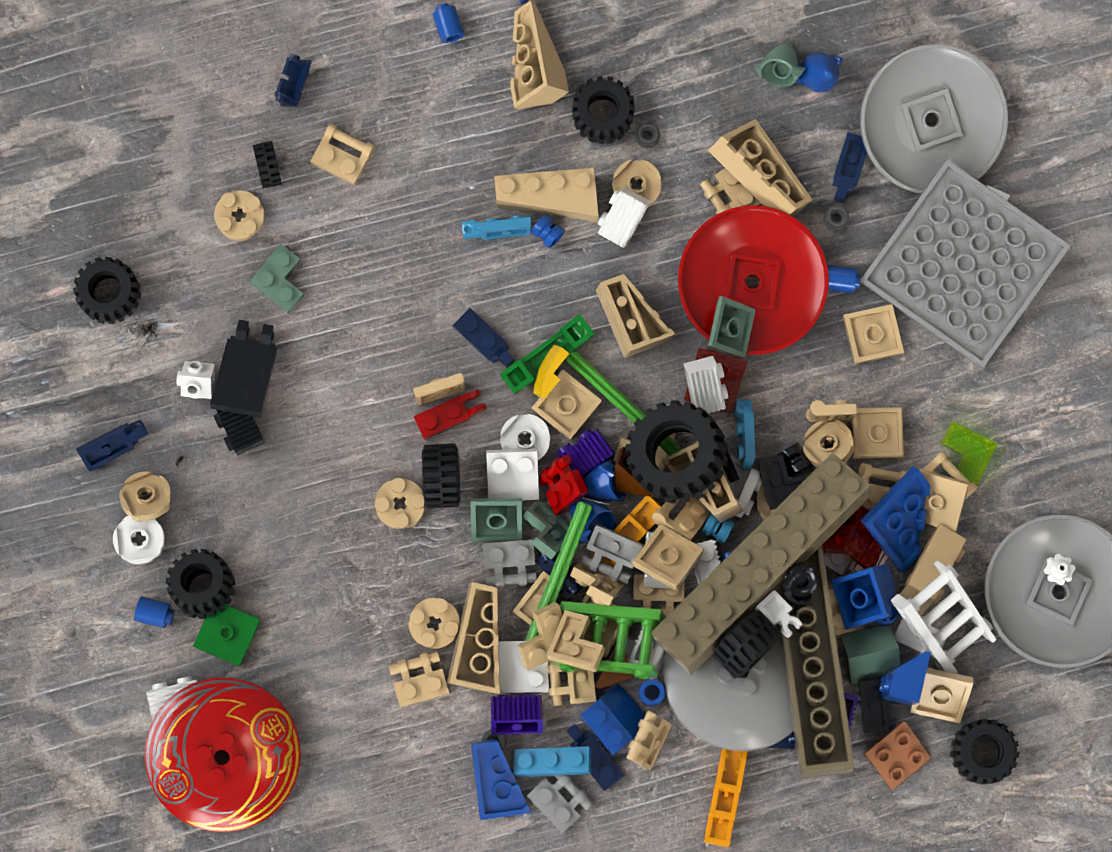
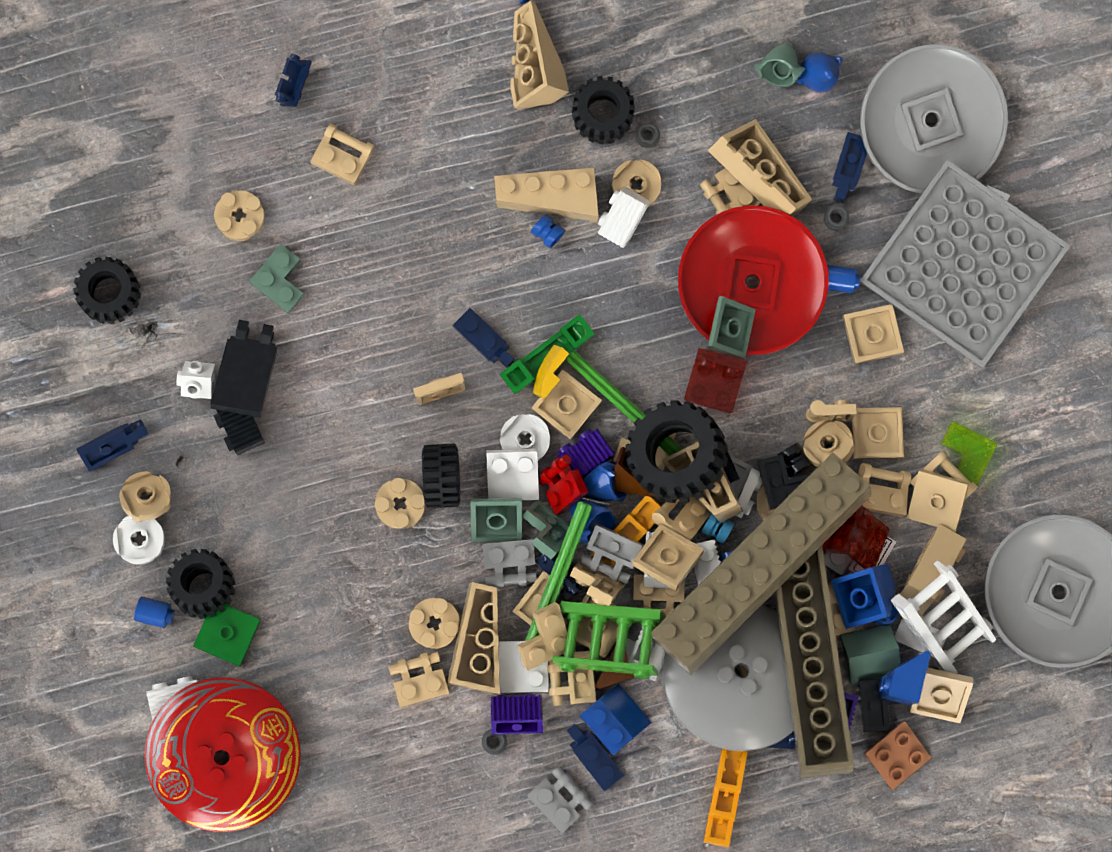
(267, 164): black tyre -> none
(447, 415): red hinge -> none
(448, 23): blue brick -> none
(495, 783): blue wing -> none
(497, 228): dark azure hinge -> none
(552, 761): dark azure plate -> none
(569, 645): tan plate -> none
(631, 318): tan wedge -> none
(648, 740): tan plate -> none
(651, 693): blue brick -> none
(705, 384): white brick -> none
(746, 432): dark azure hinge -> none
(746, 644): black tyre -> none
(777, 611): white plate -> none
(800, 583): black hair -> none
(900, 518): blue plate -> none
(1006, 751): black tyre -> none
(1059, 569): white plant -> none

